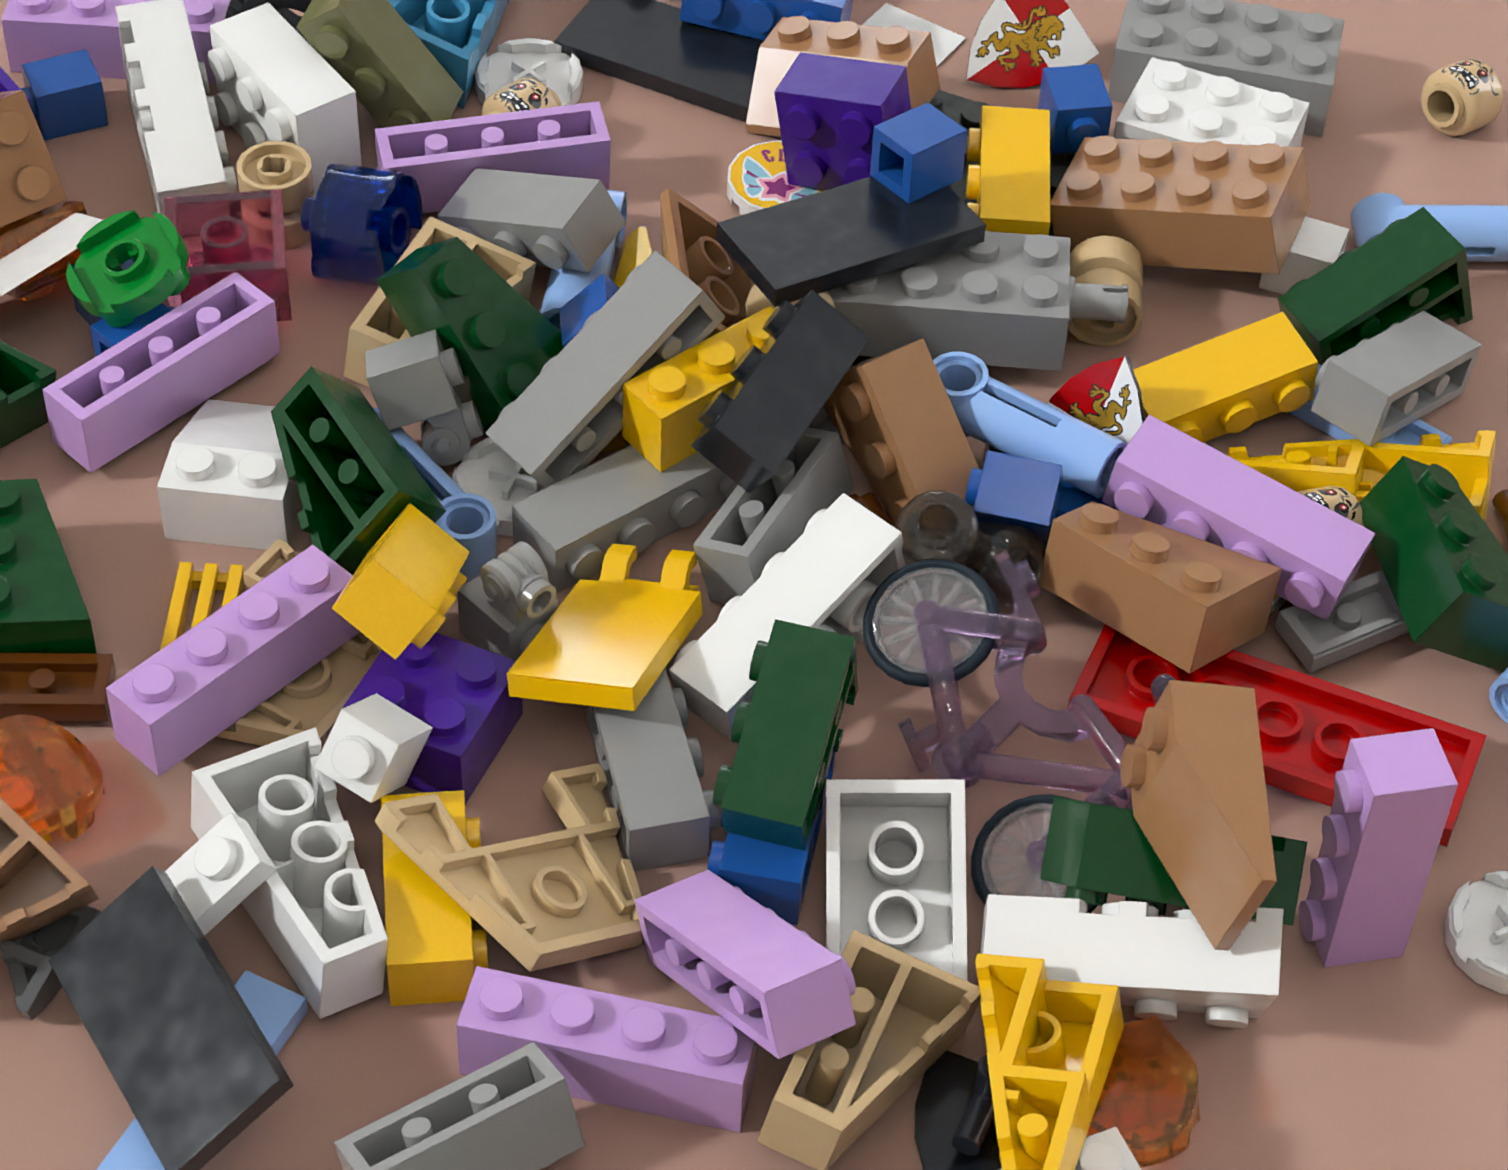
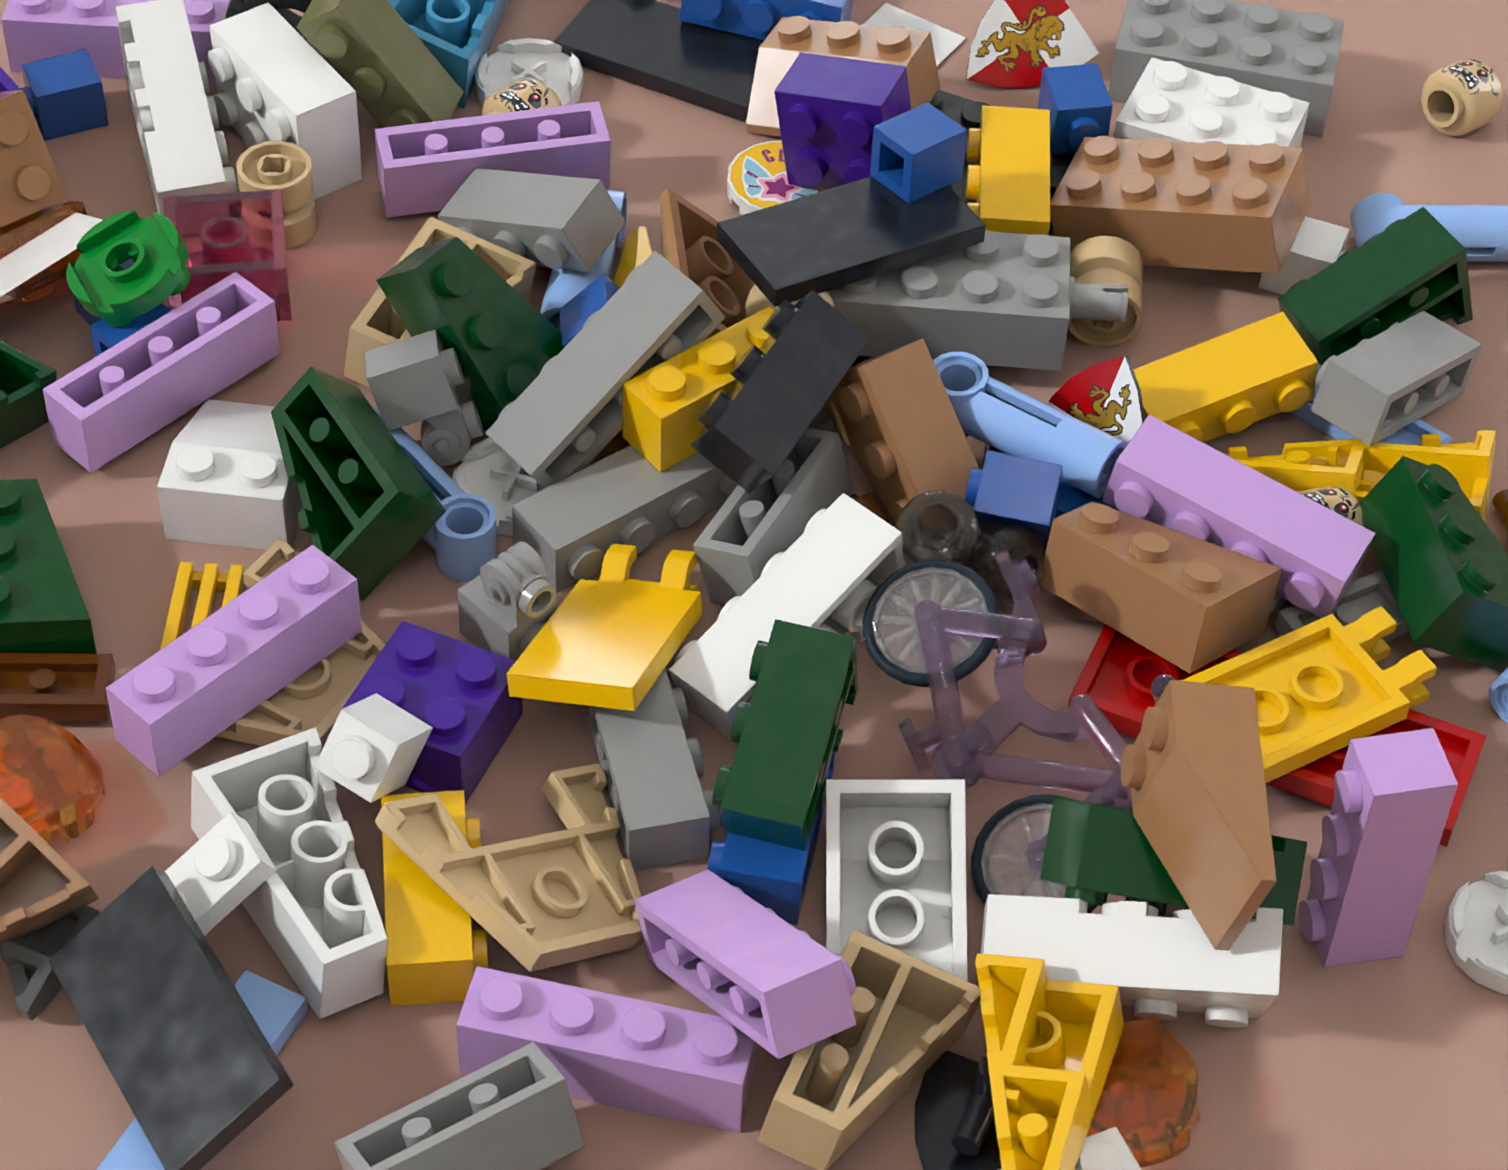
(360, 222): clear blue brick -> none
(404, 583): yellow brick -> none
(1324, 687): none -> yellow tile

